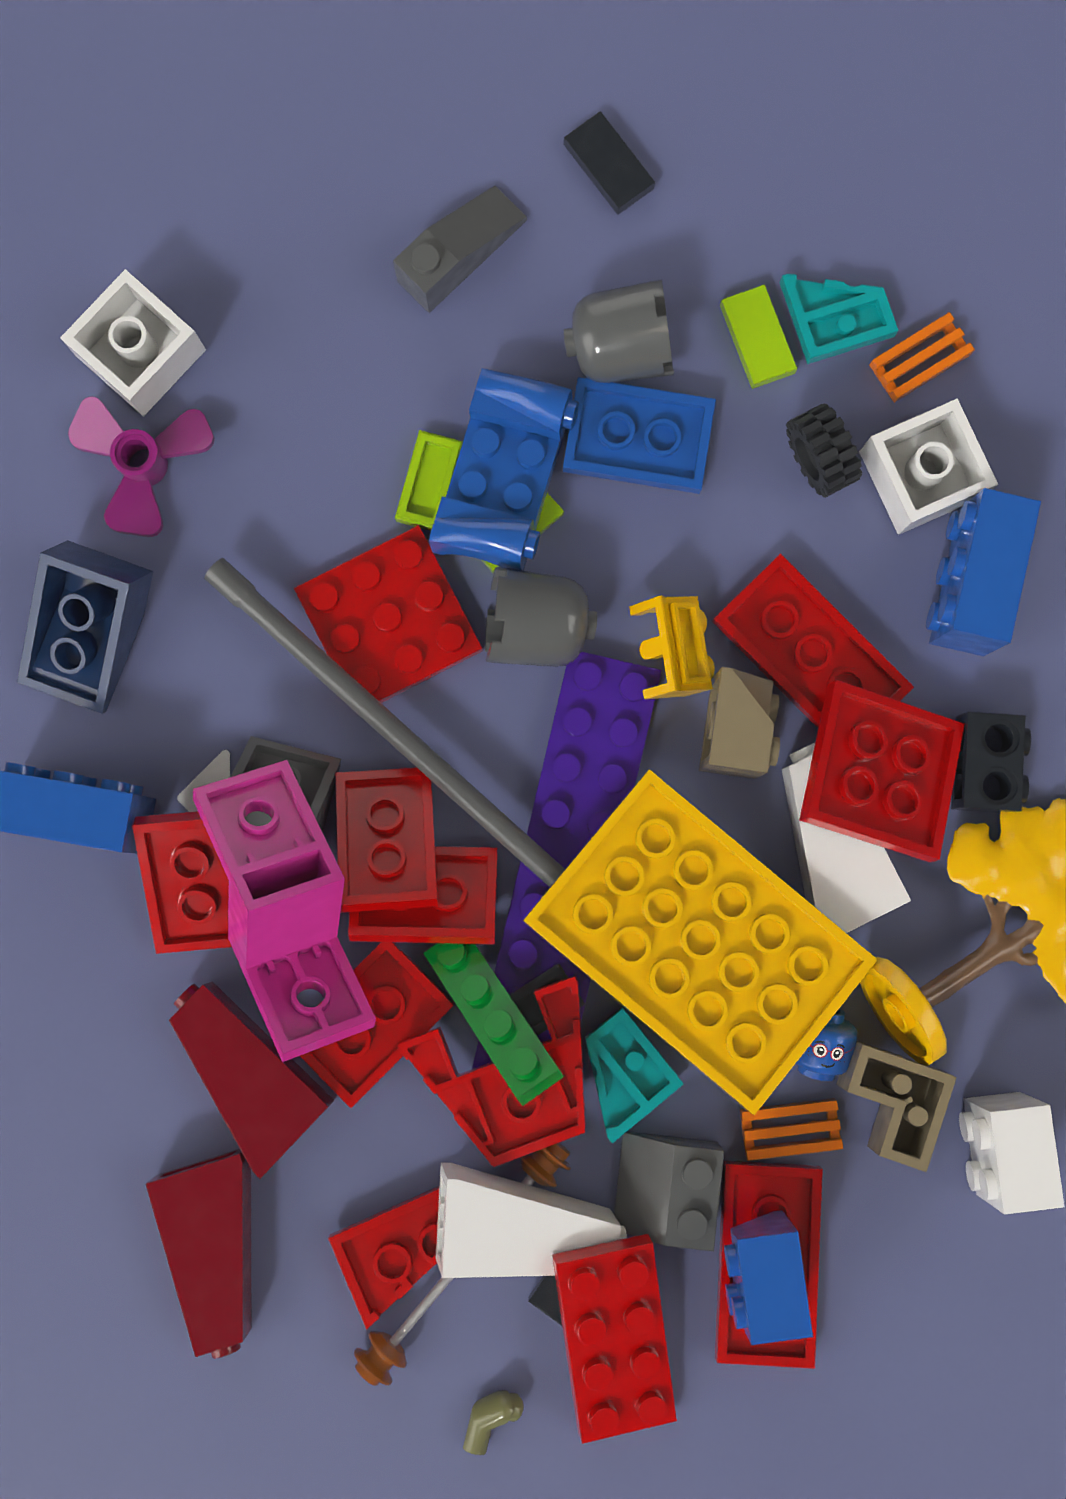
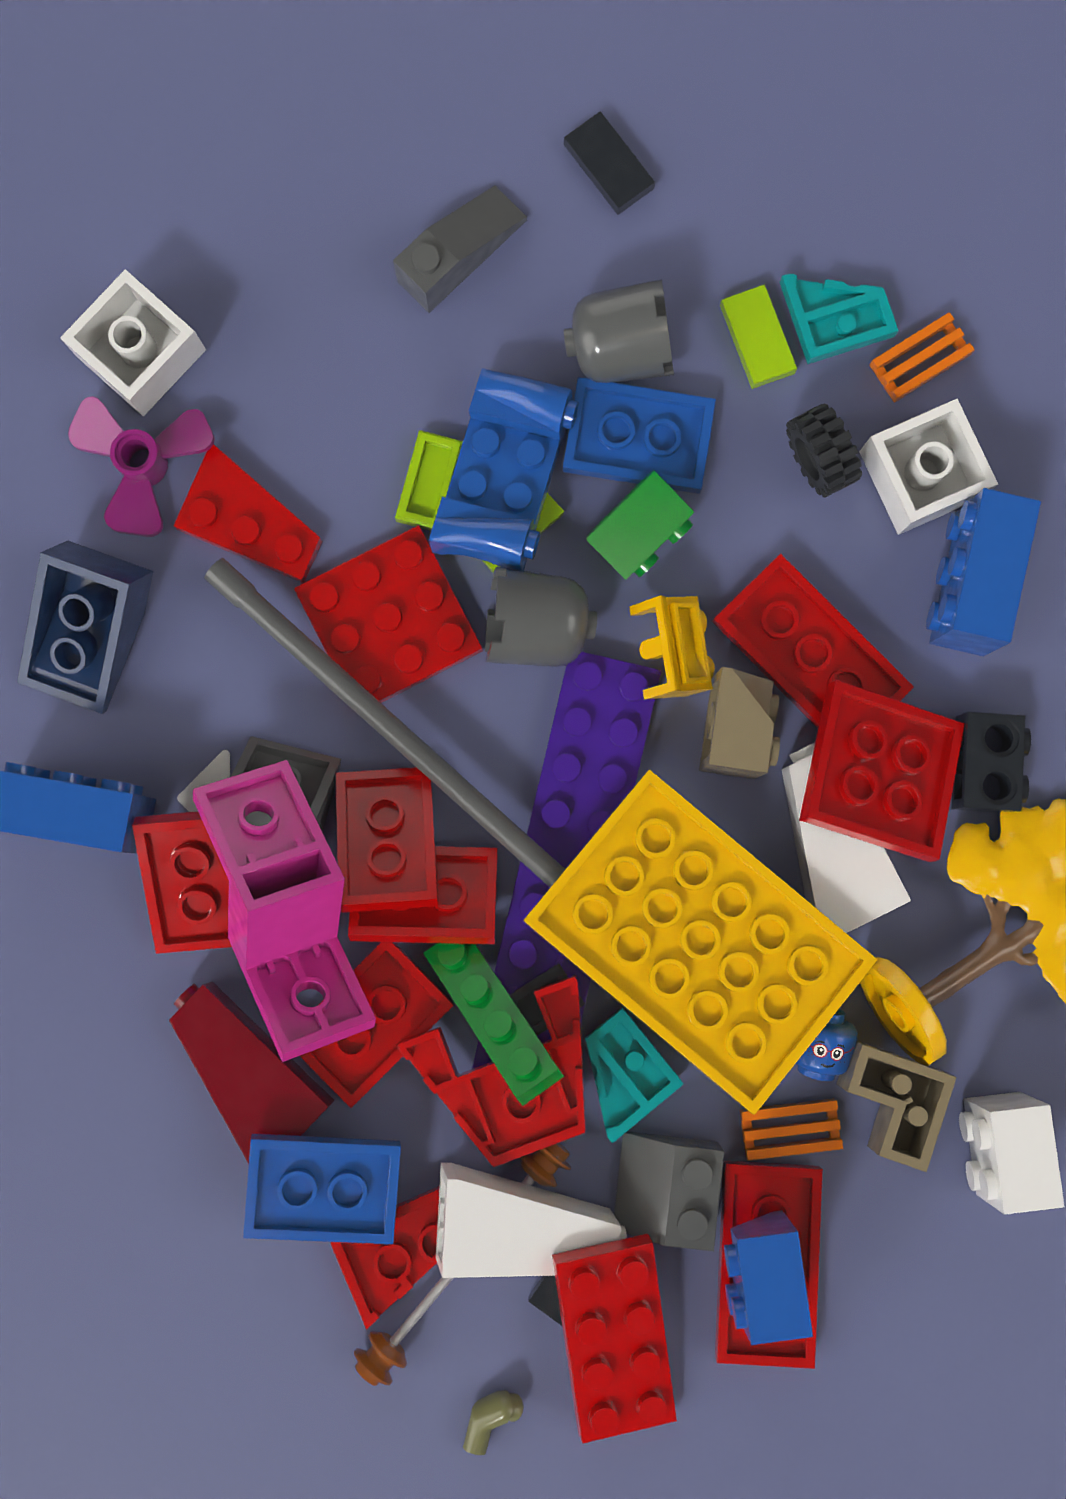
(207, 1243): dark red slope -> none
(245, 519): none -> red wing
(322, 1189): none -> blue plate
(641, 525): none -> green brick

